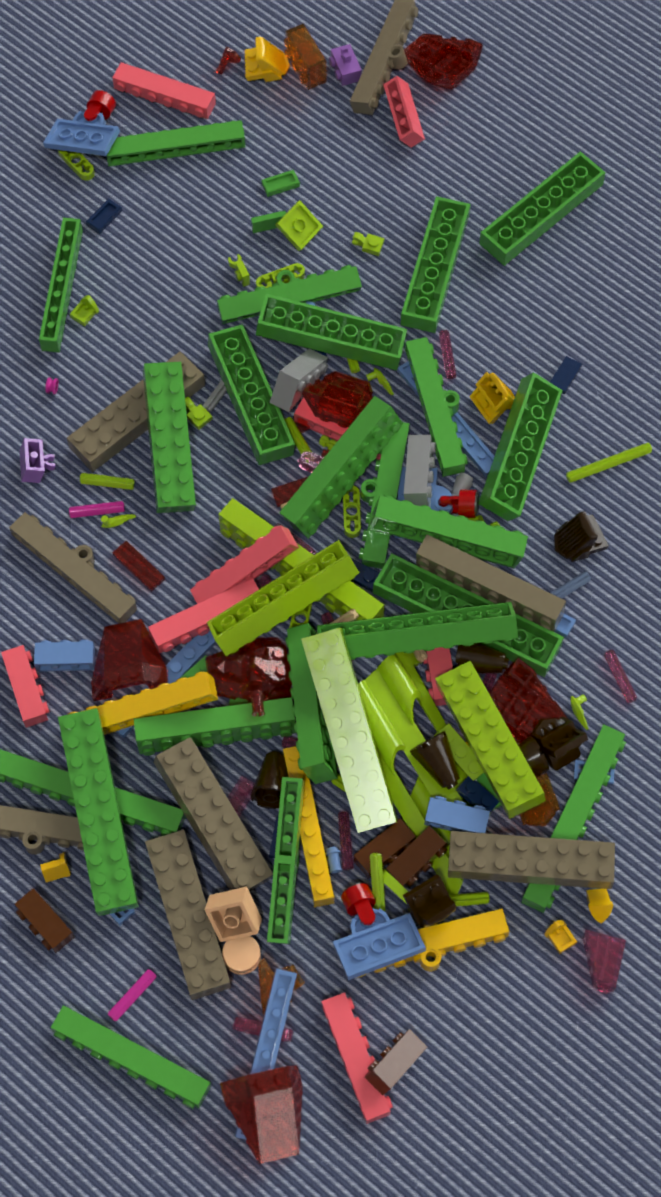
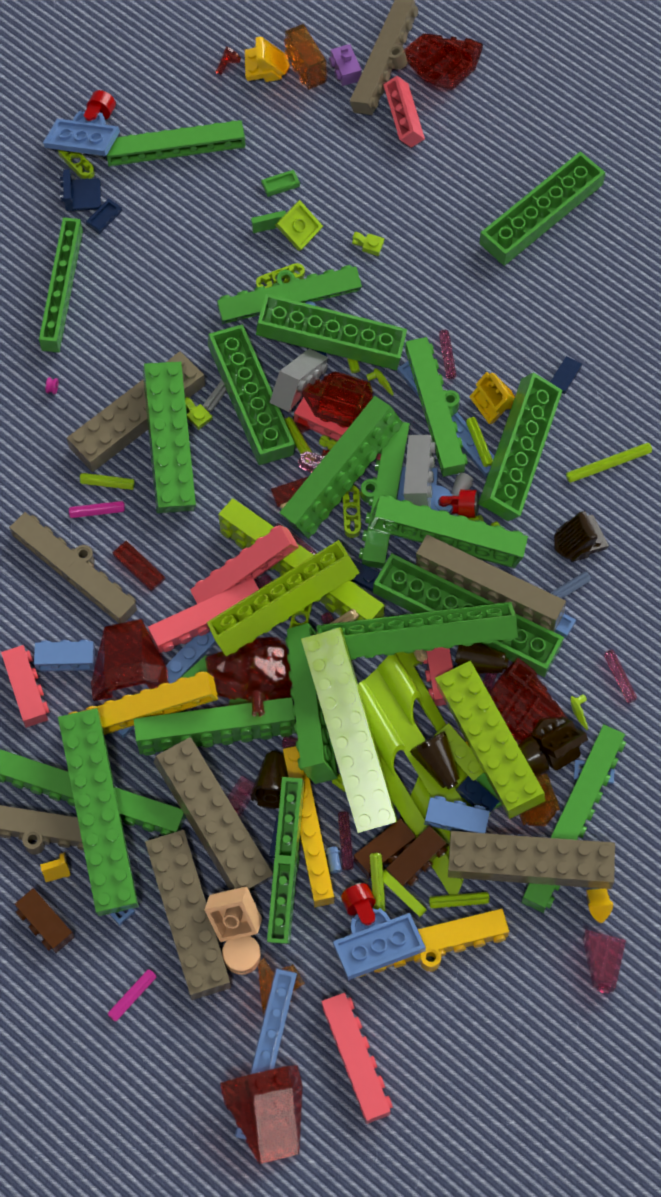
(33, 460): medium lavender brick -> none
(80, 193): none -> dark blue bracket
(84, 310): lime tile -> none
(116, 520): lime bar -> none
(131, 1057): bright green brick -> none
(164, 90): coral brick -> none
(241, 272): lime plate -> none
(253, 1027): clear pink beam -> none
(395, 1061): brick -> none
(429, 902): dark brown piece -> none
(435, 264): bright green brick -> none
(479, 441): none -> lime axle
(560, 936): yellow tile -> none

